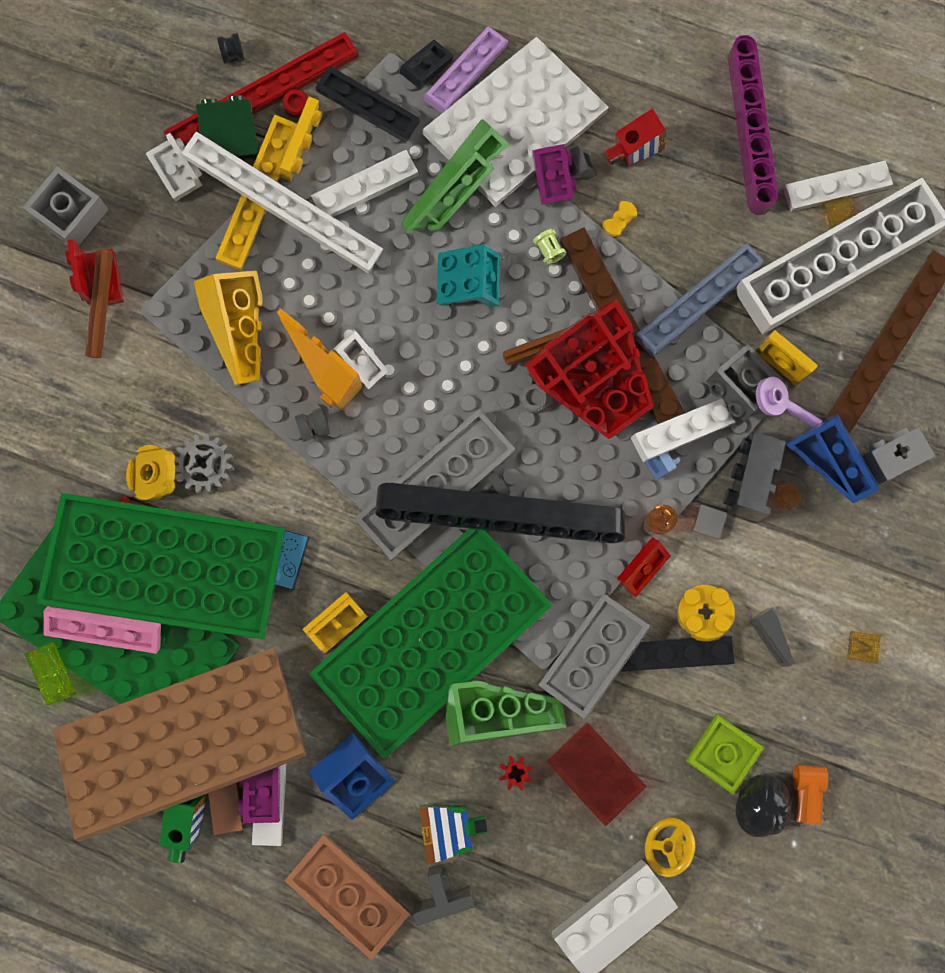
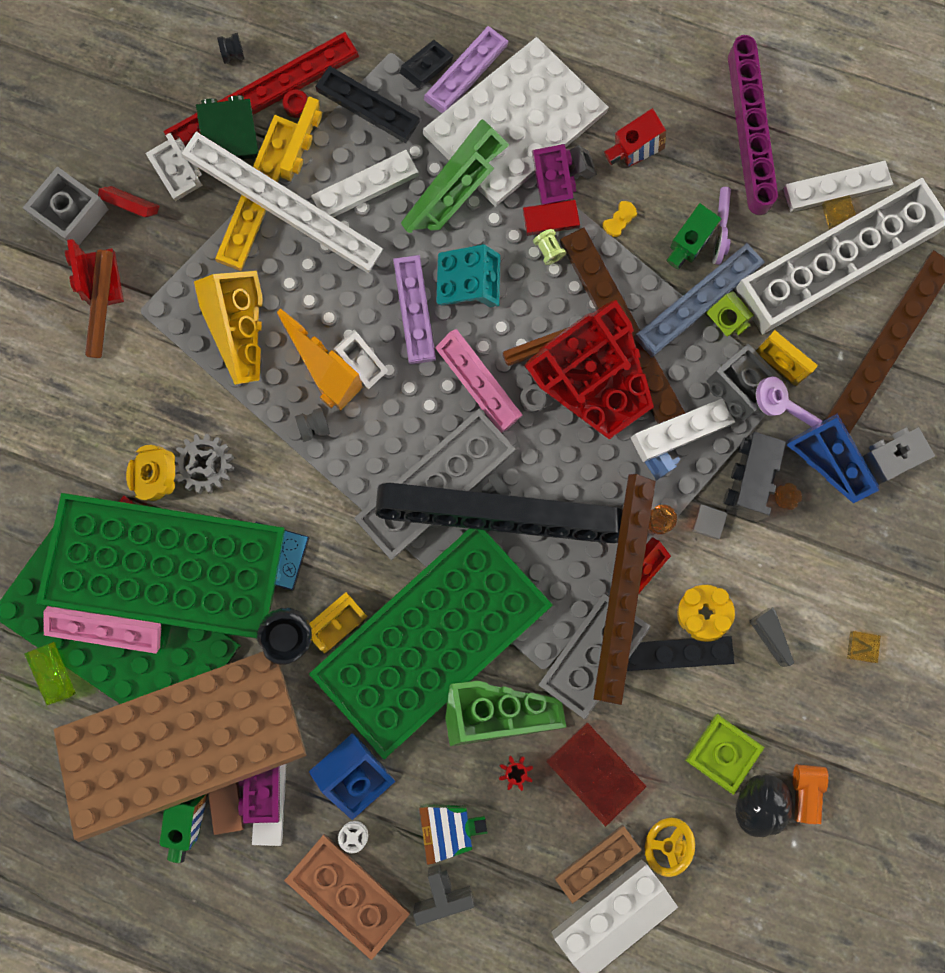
(128, 201): none -> red tile
(284, 635): none -> black piece
(349, 840): none -> white wheel
(414, 309): none -> lavender tile
(478, 381): none -> bright pink plate
(554, 216): none -> red tile
(597, 864): none -> medium nougat plate
(624, 590): none -> reddish brown plate
(698, 230): none -> green torso
(719, 311): none -> lime brick
(722, 244): none -> lavender piece

